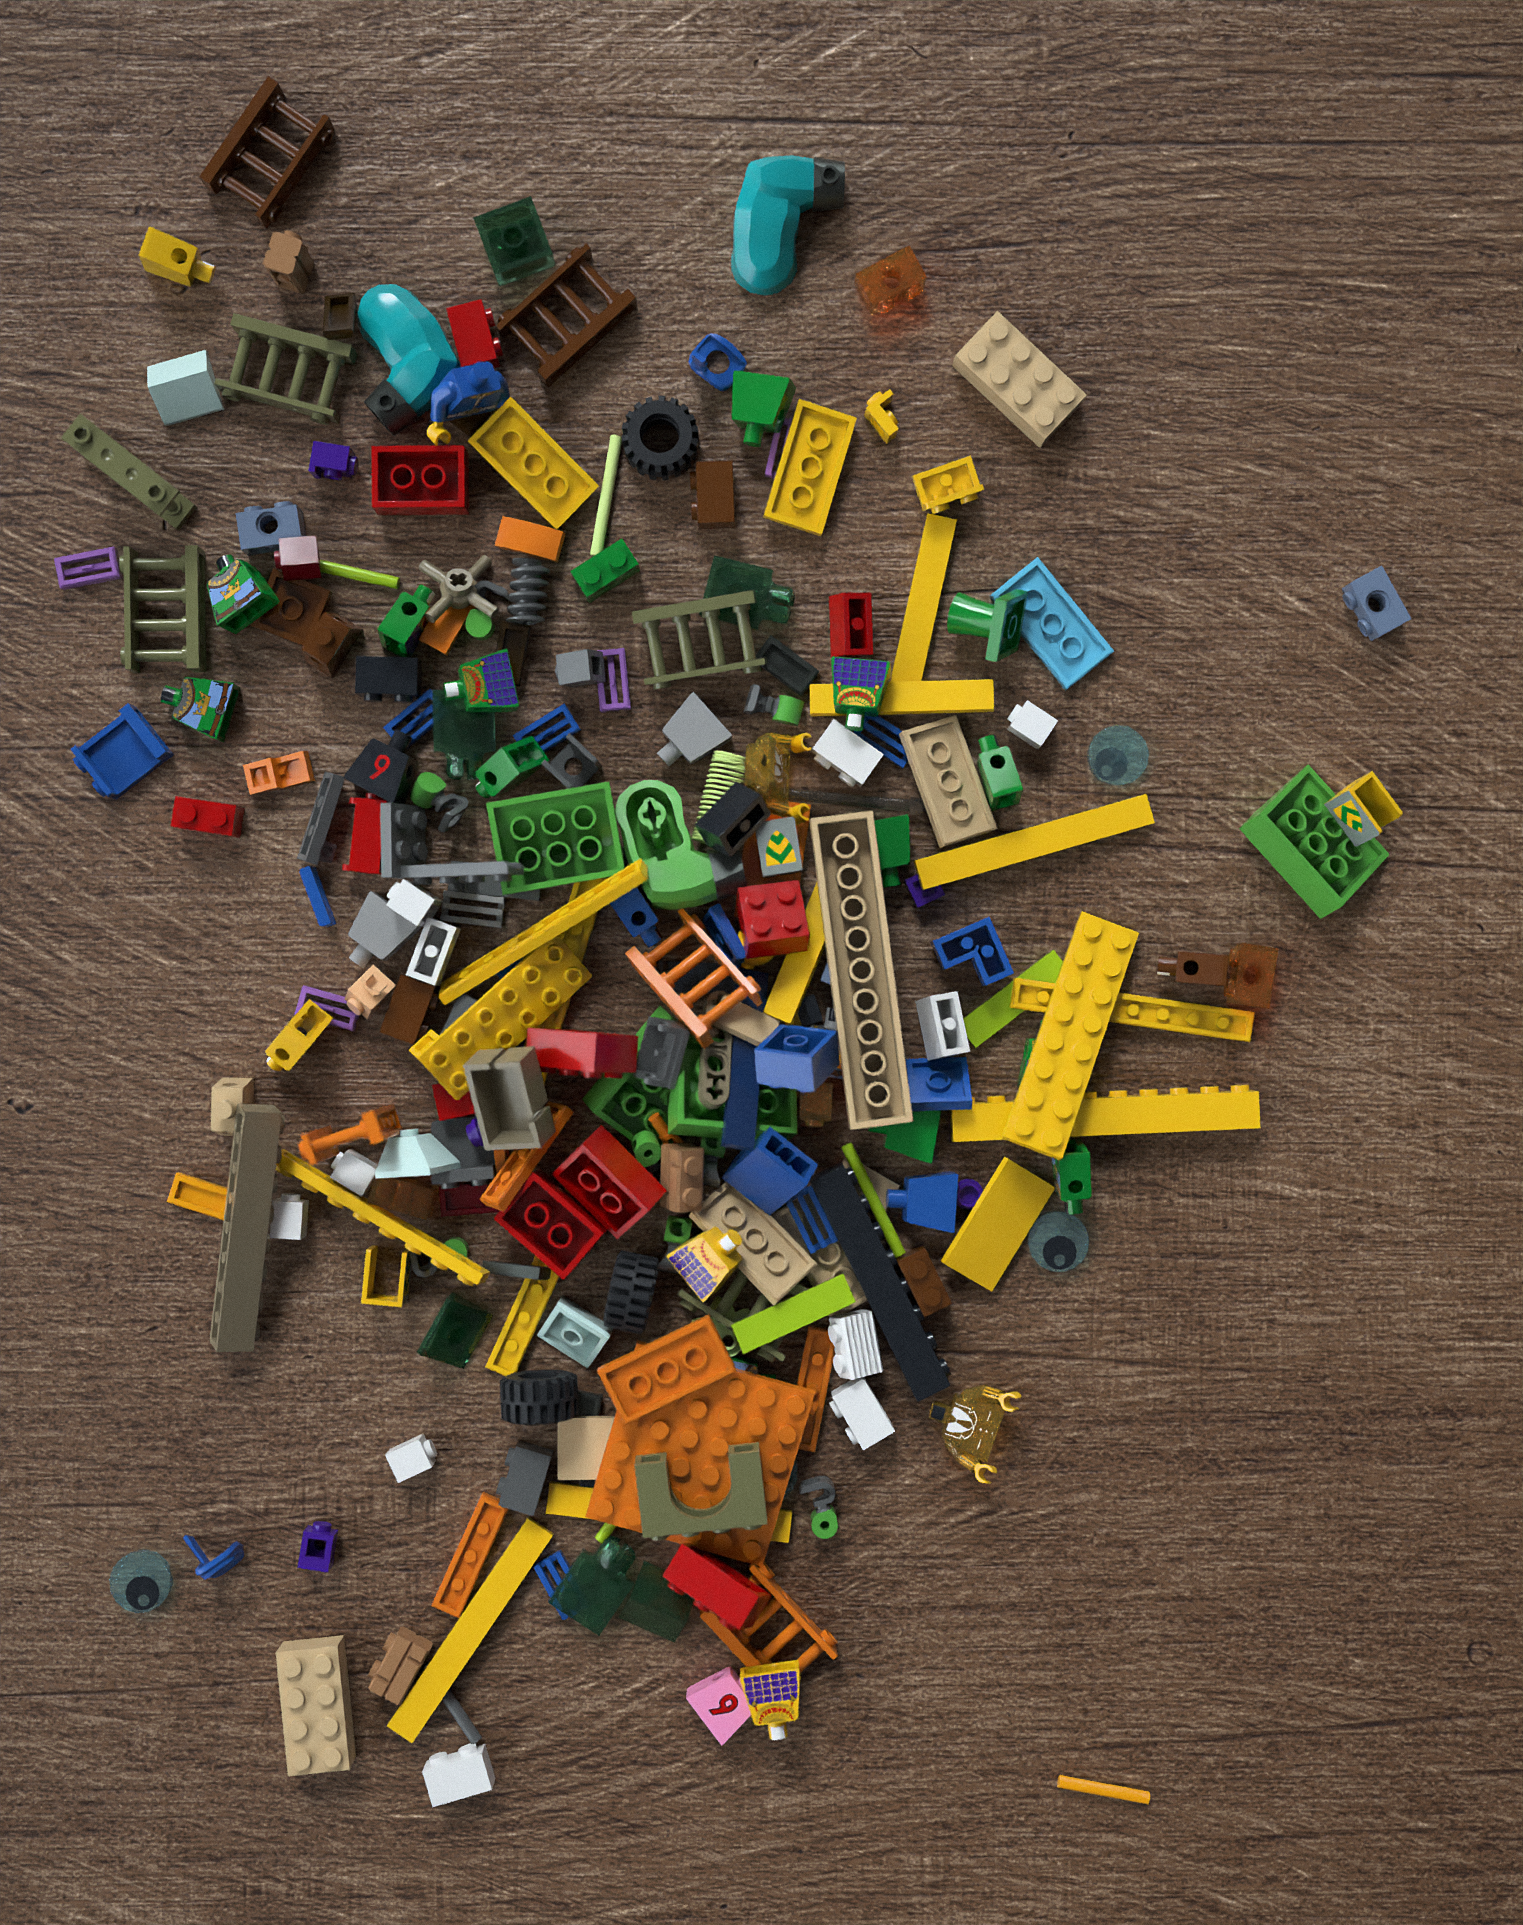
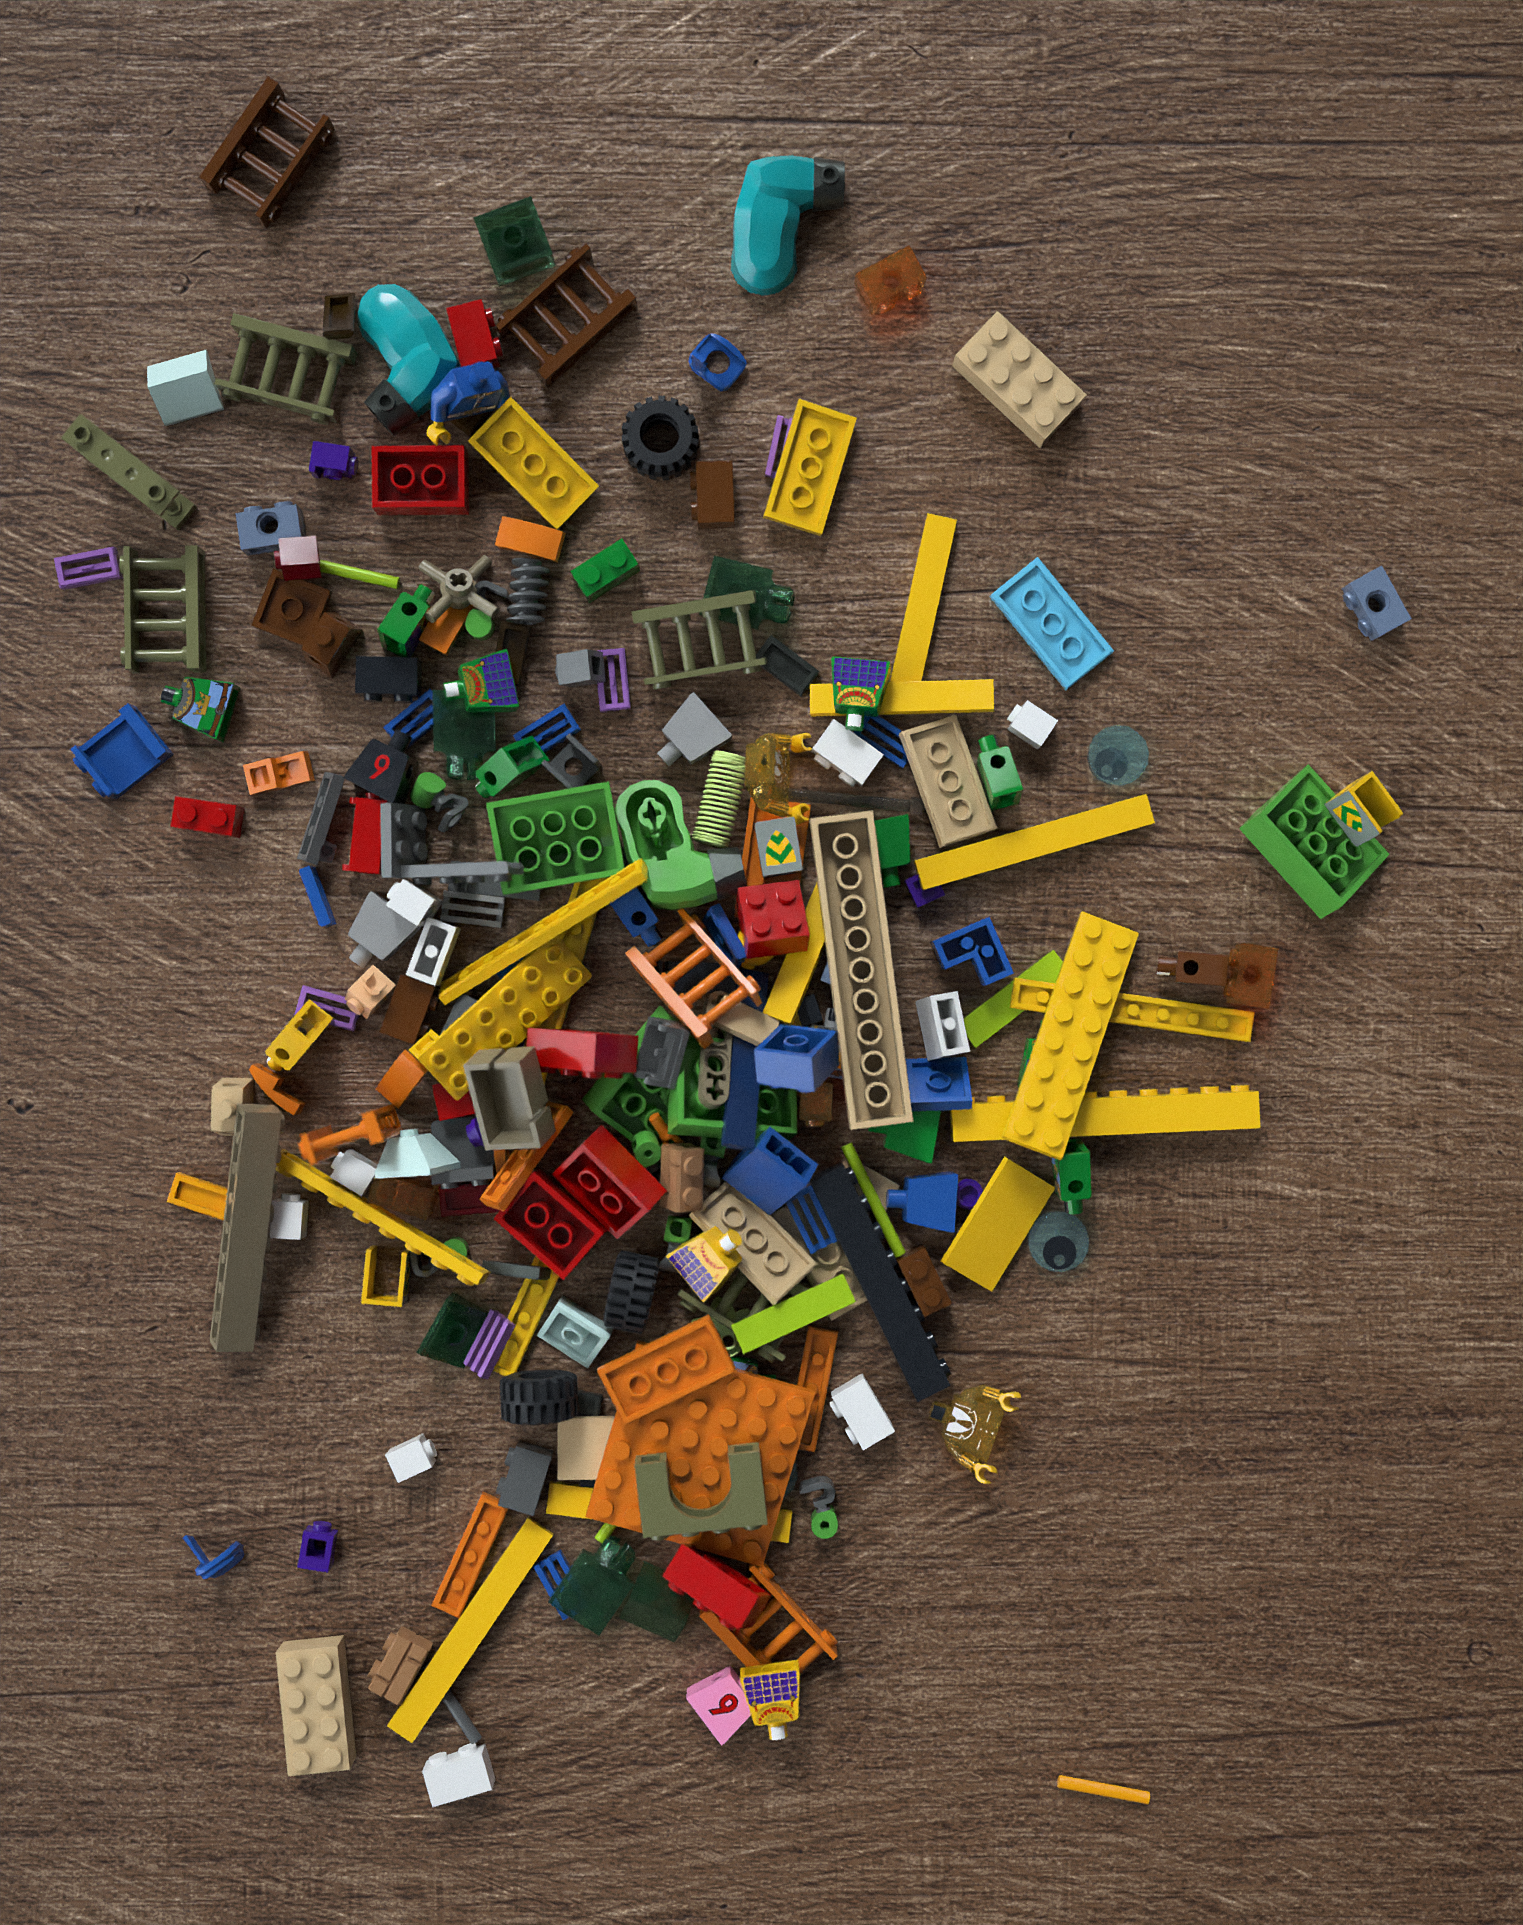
(141, 1581): clear light blue tile -> none
(163, 252): yellow torso -> none
(239, 594): torso -> none
(270, 1083): none -> orange slope
(288, 261): medium nougat brick -> none
(401, 1079): none -> orange slope
(486, 1341): none -> medium lavender tile
(606, 494): yellowish green bar -> none
(733, 819): black brick -> none
(760, 404): green torso -> none
(783, 708): leg -> none
(851, 625): red brick -> none
(855, 1344): white brick -> none
(882, 421): yellow bracket -> none
(947, 484): yellow bracket -> none
(997, 622): green plant -> none

